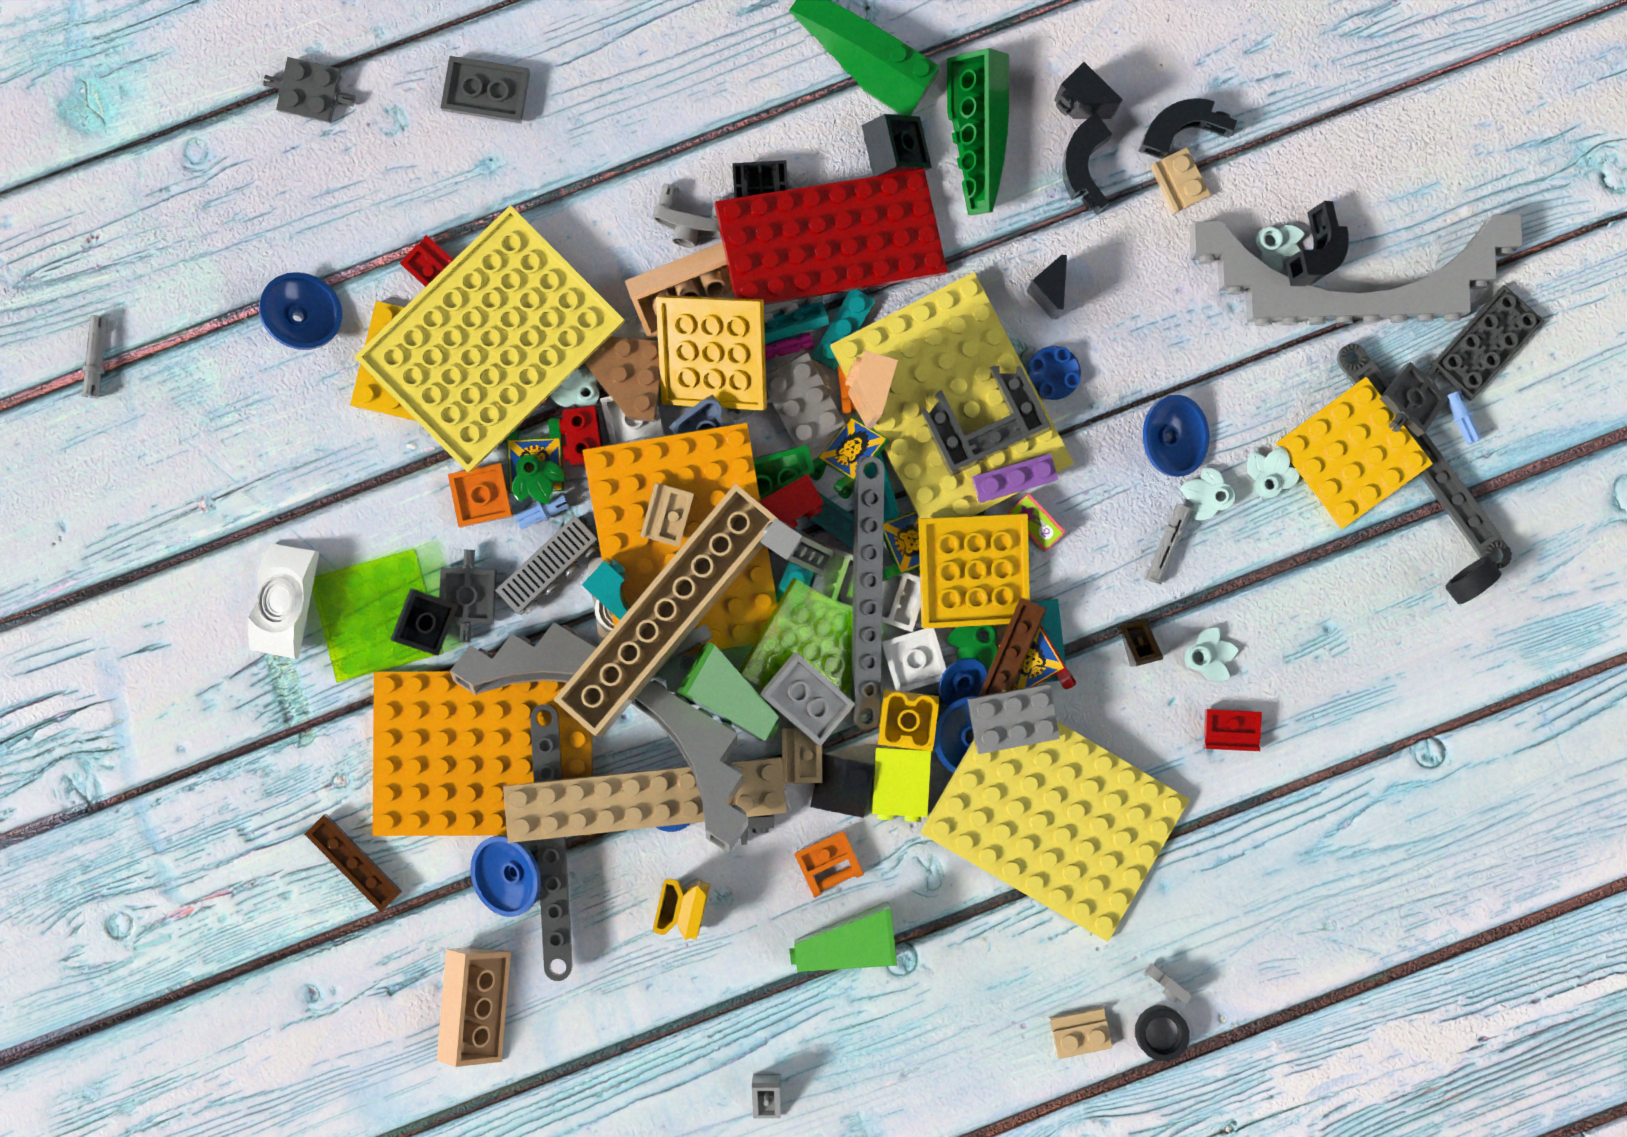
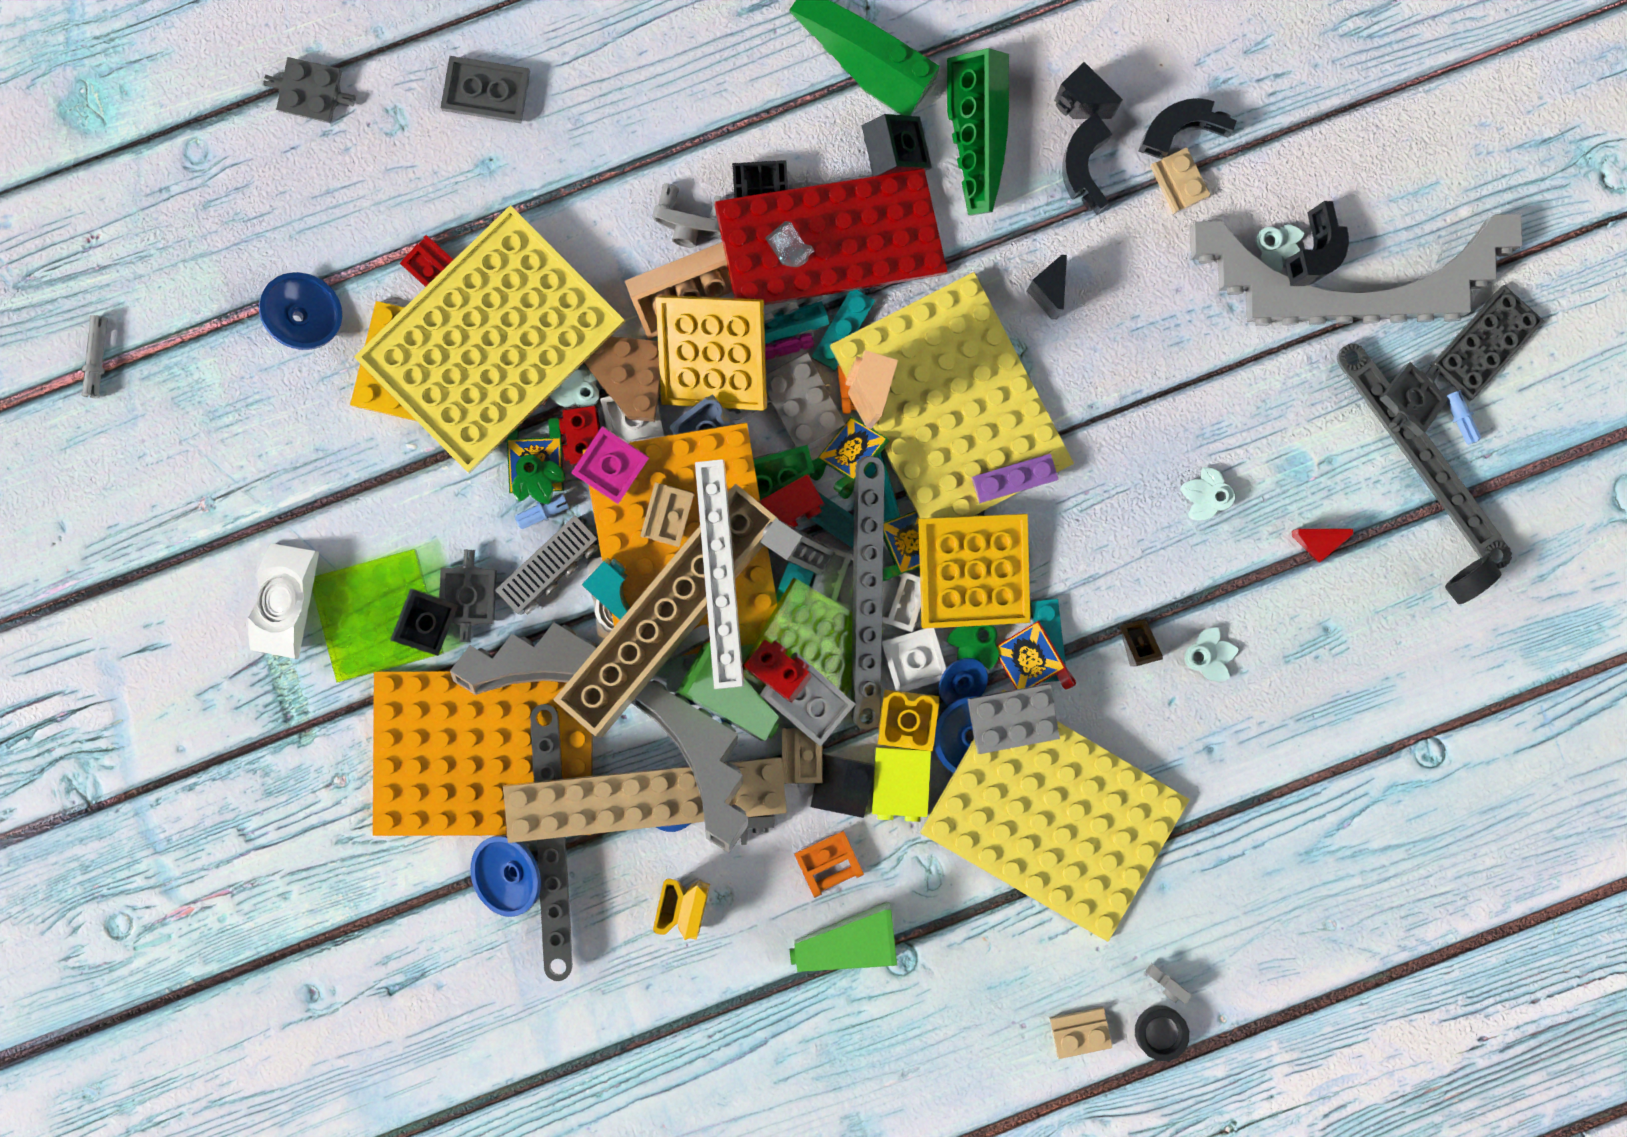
(353, 862): reddish brown plate -> none
(473, 1006): light nougat slope -> none
(480, 495): orange plate -> none
(610, 465): none -> dark pink plate
(719, 574): none -> white plate
(766, 1096): light grey slope -> none
(778, 670): none -> red brick
(789, 245): none -> clear light blue bracket
(1014, 647): reddish brown plate -> none
(1023, 424): dark grey wedge -> none
(1041, 525): slope -> none
(1054, 372): blue dish -> none
(1168, 544): light grey pin -> none
(1176, 435): blue dish -> none
(1232, 730): red plate -> none
(1273, 468): light aqua plate -> none
(1321, 542): none -> red slope
(1352, 453): yellow plate -> none

